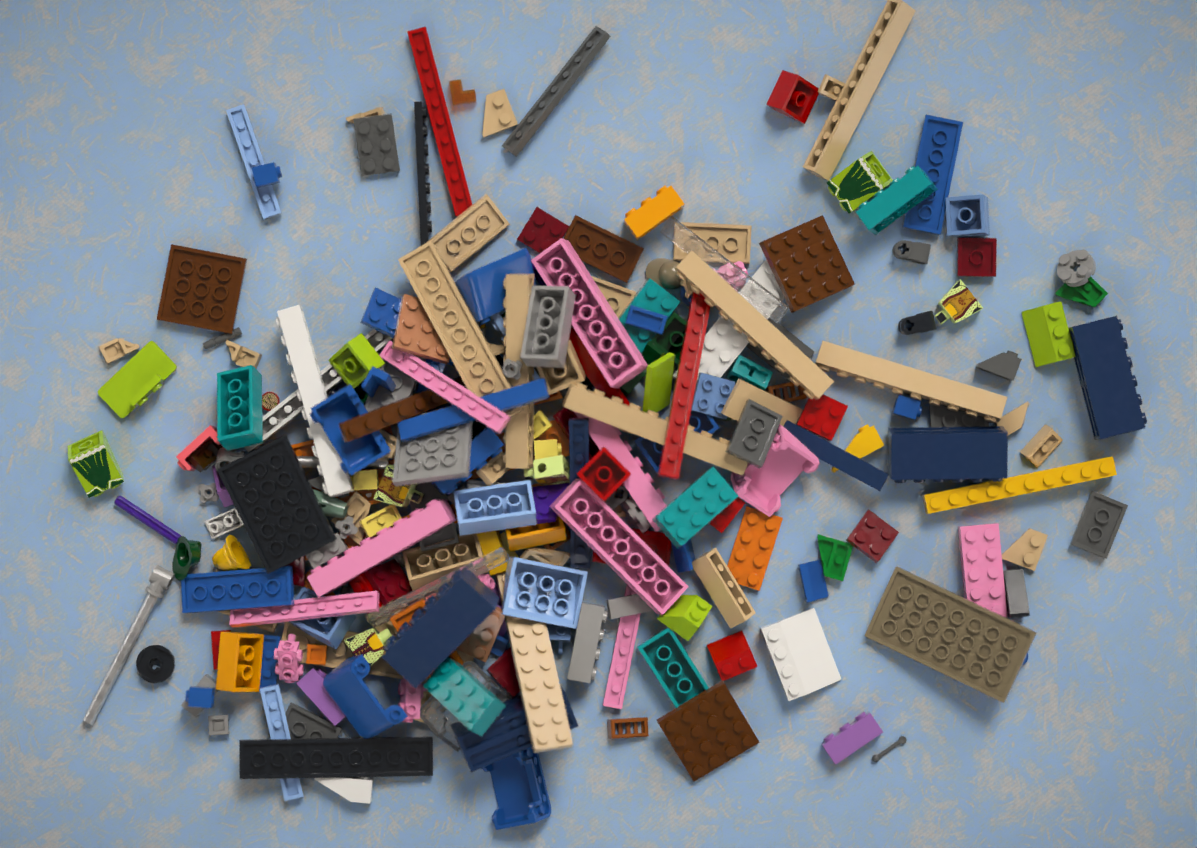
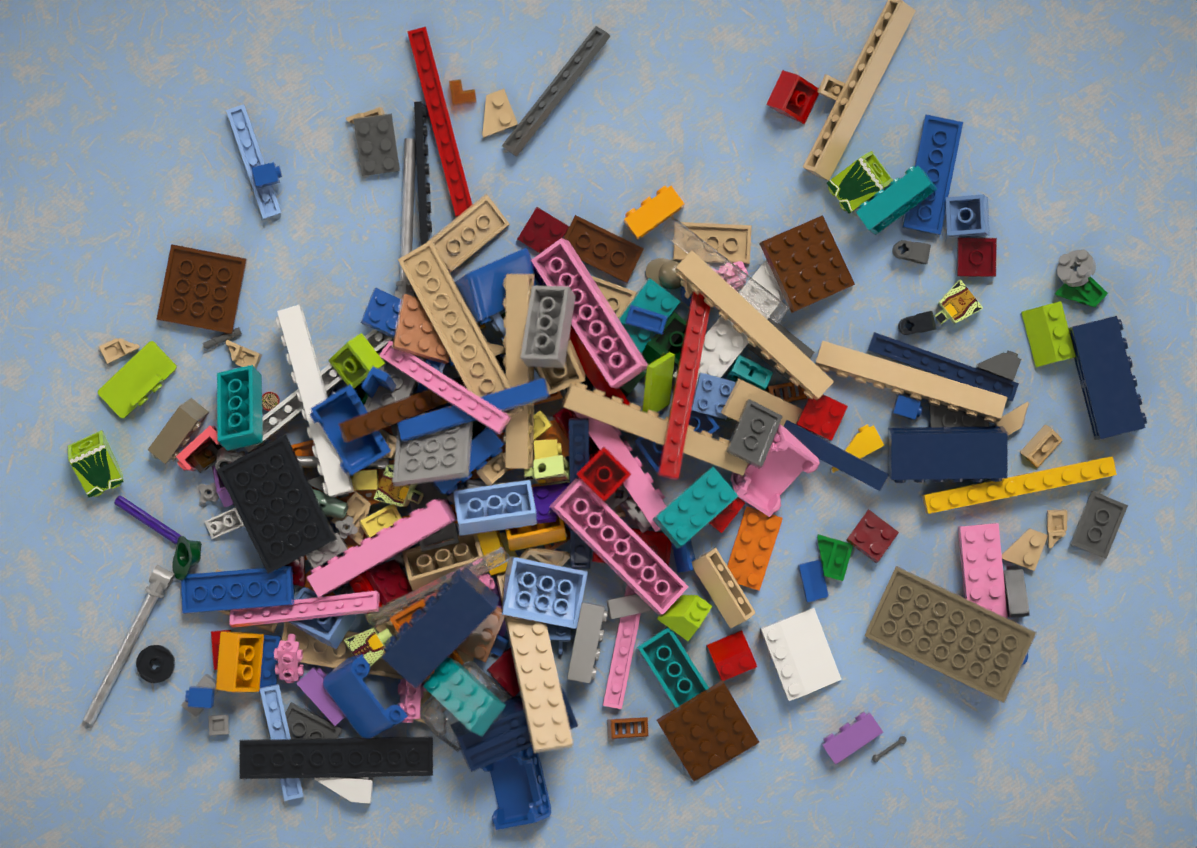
(178, 431): none -> dark tan wedge
(231, 556): yellow piece -> none
(316, 654): orange plate -> none
(404, 284): none -> flat silver piece
(508, 364): light grey plate -> none
(941, 366): none -> dark blue plate
(1056, 525): none -> tan slope

